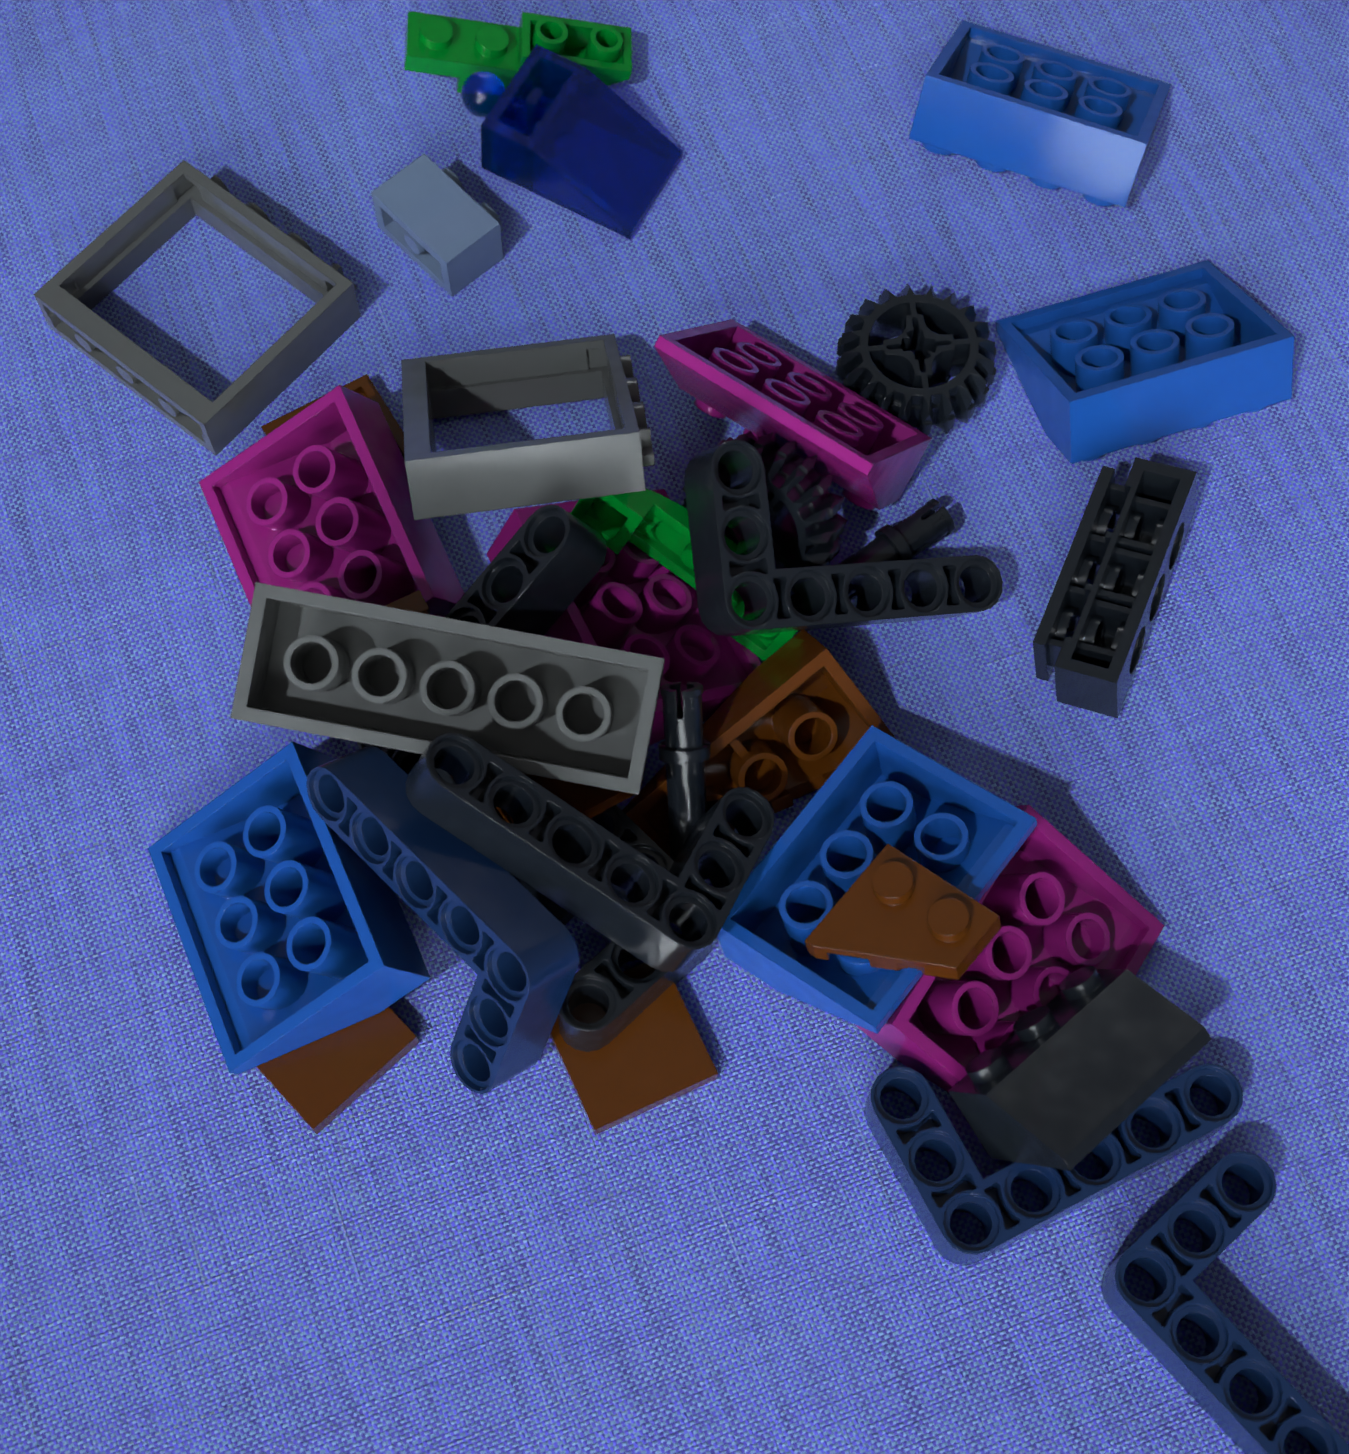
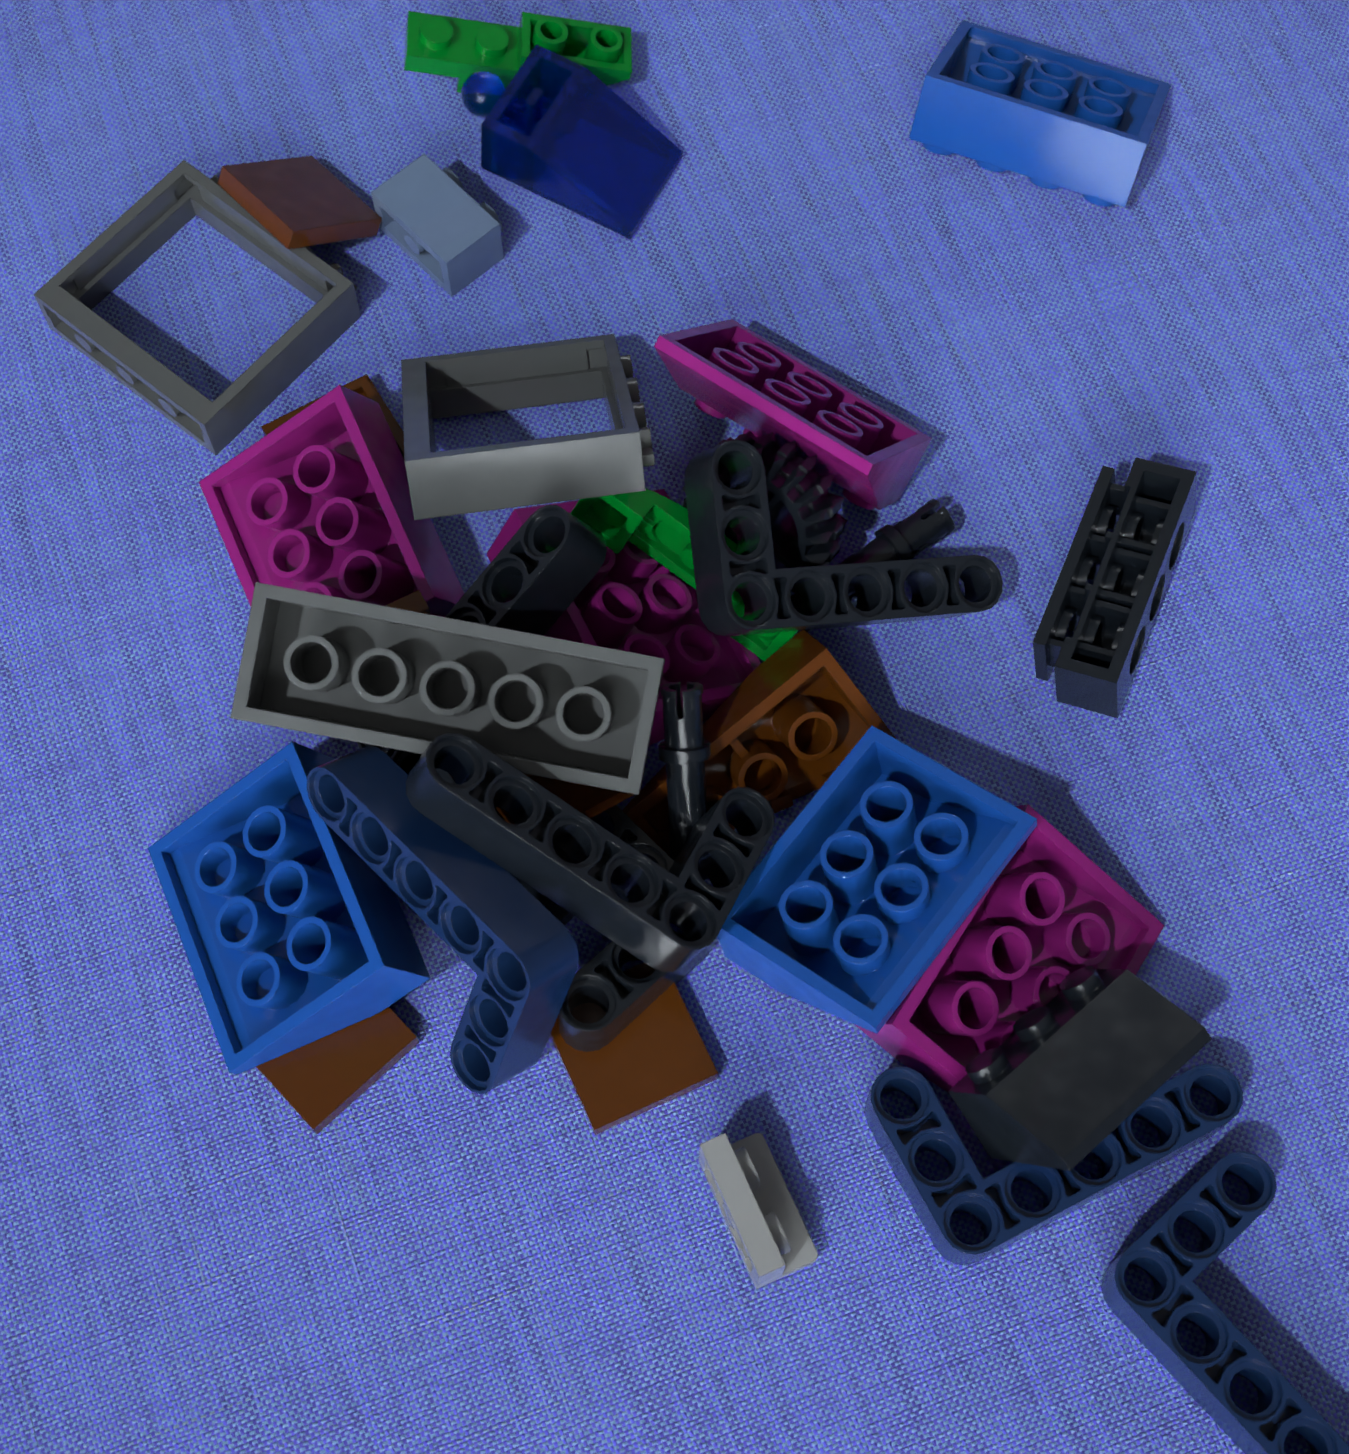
(299, 201): none -> reddish brown tile
(757, 1207): none -> light grey bracket
(905, 919): reddish brown wing -> none
(930, 339): black gear -> none
(1147, 360): blue slope -> none

